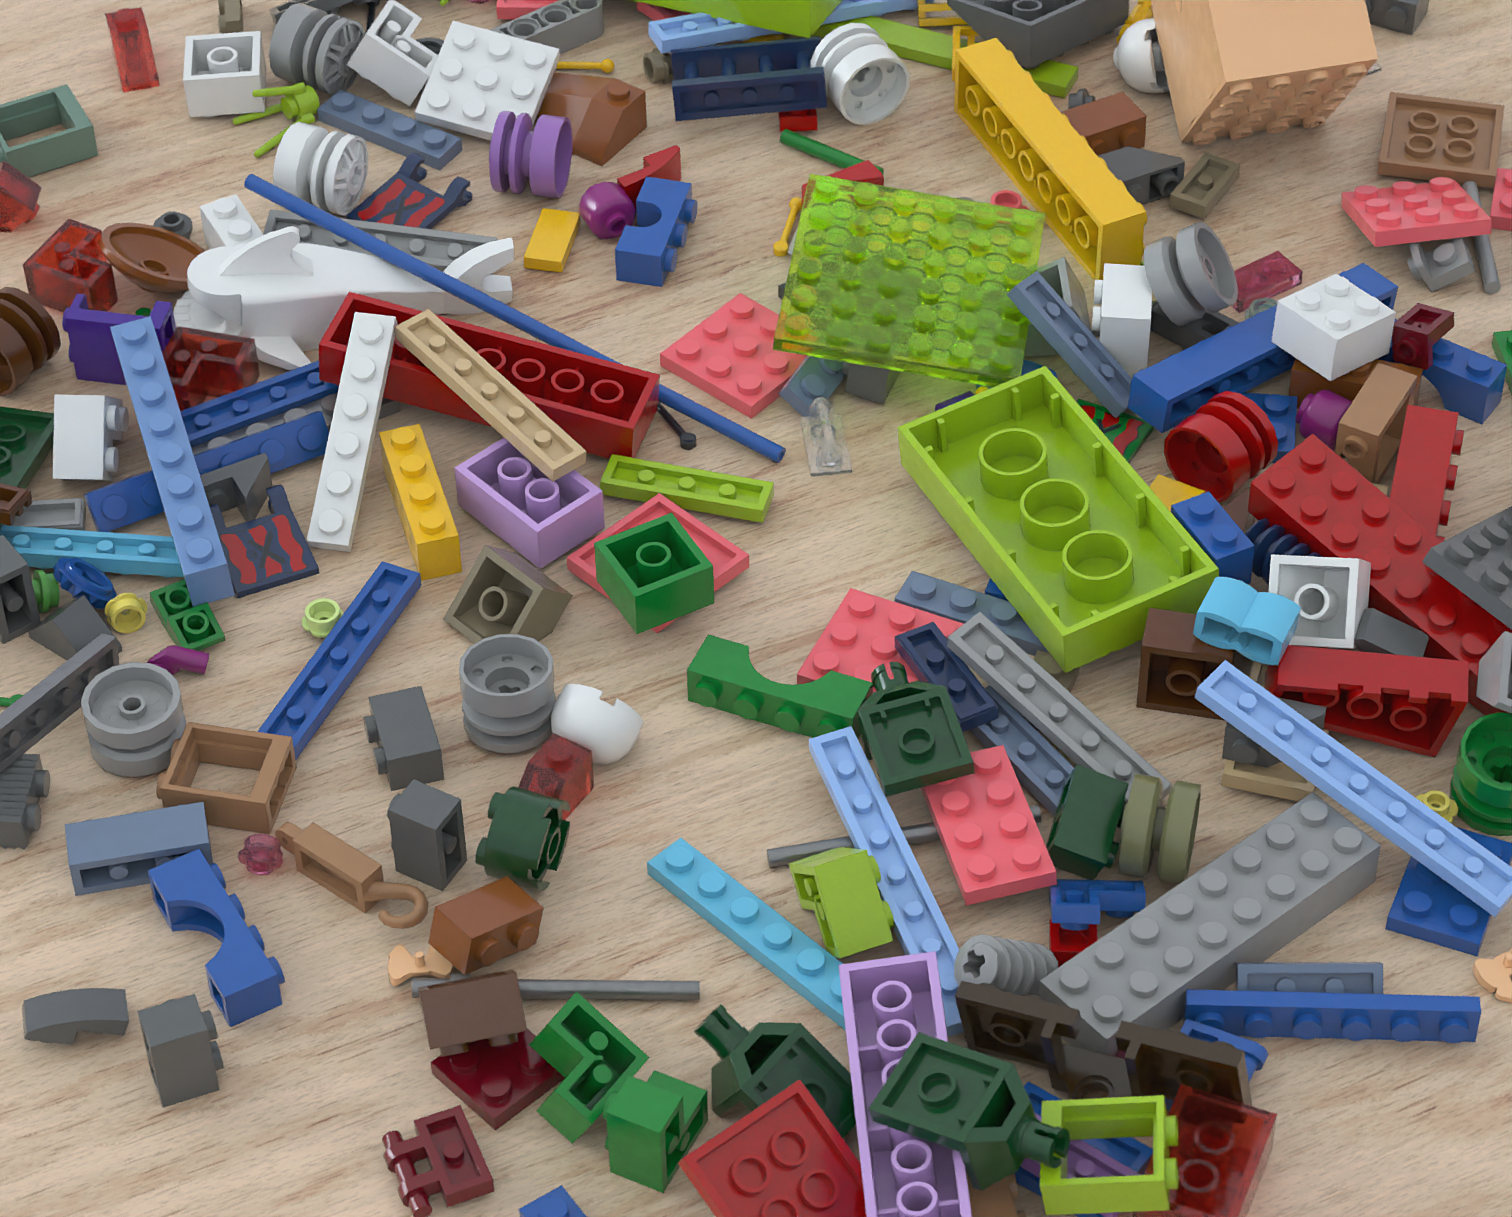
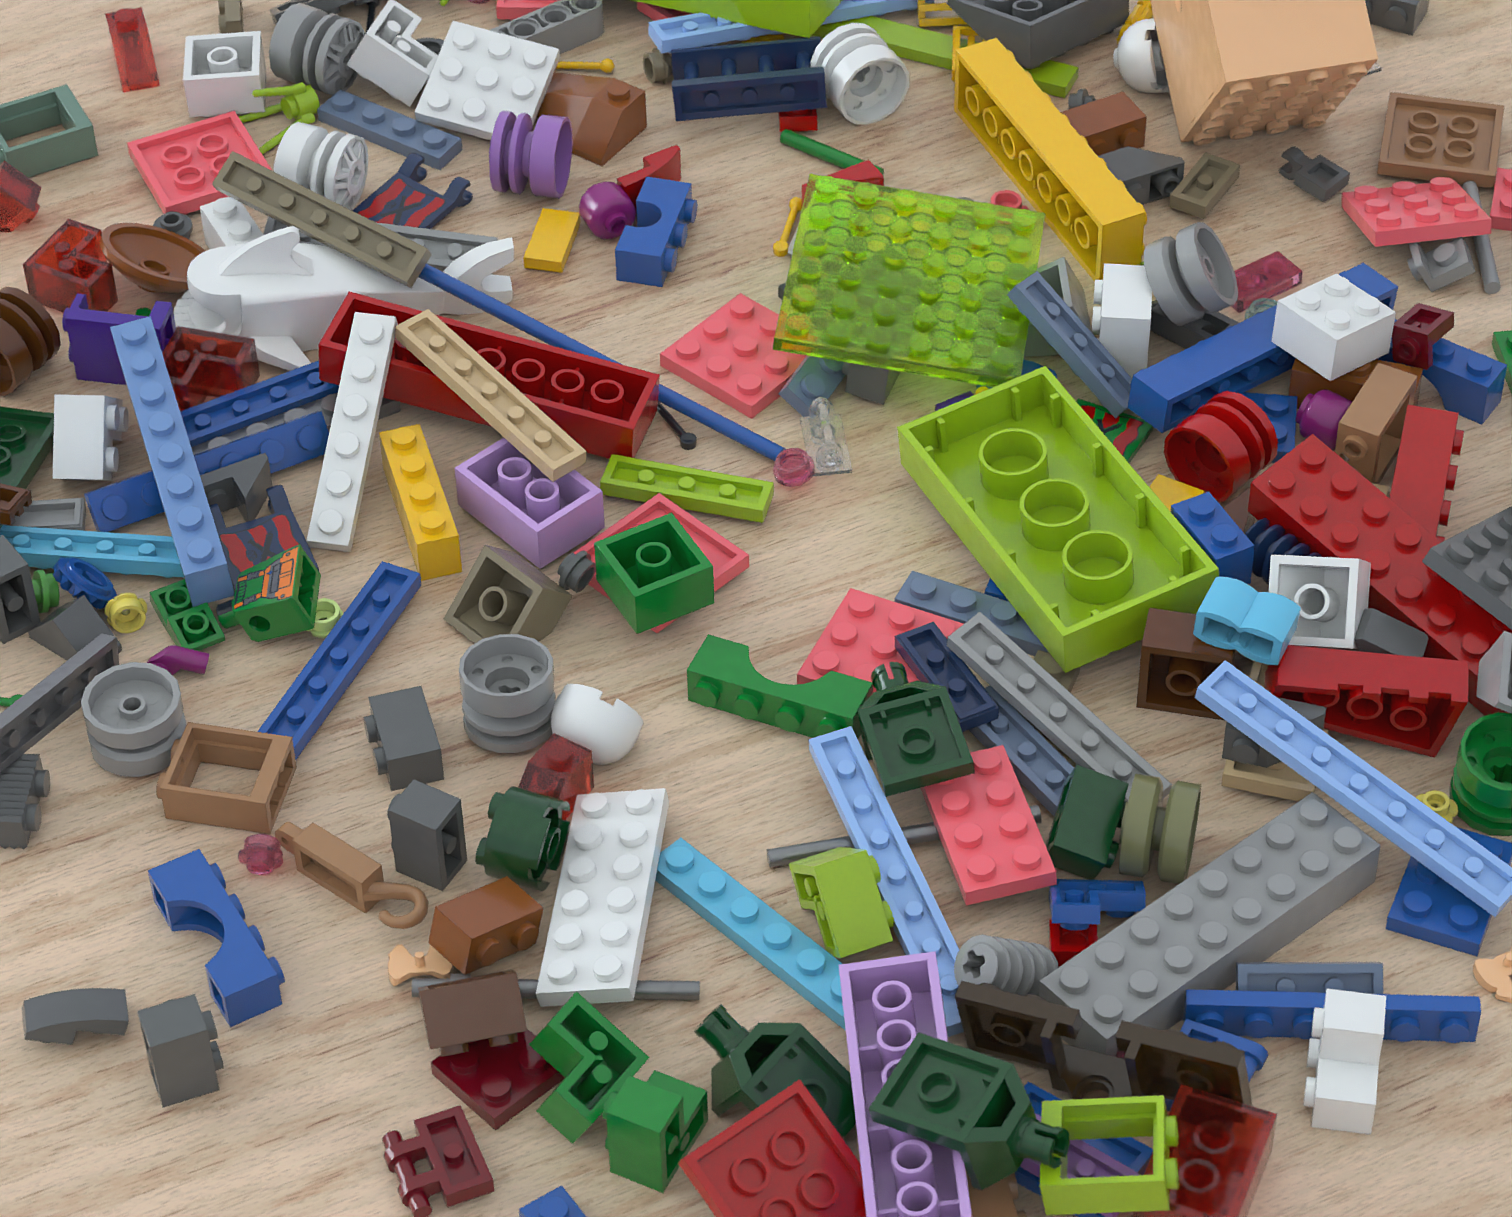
(123, 848): sand blue brick -> none
(186, 160): none -> coral plate
(274, 597): none -> green torso
(322, 219): none -> dark tan plate
(576, 571): none -> dark grey plate
(603, 897): none -> white plate
(793, 467): none -> clear pink plate
(1316, 176): none -> dark grey plate
(1345, 1061): none -> white brick

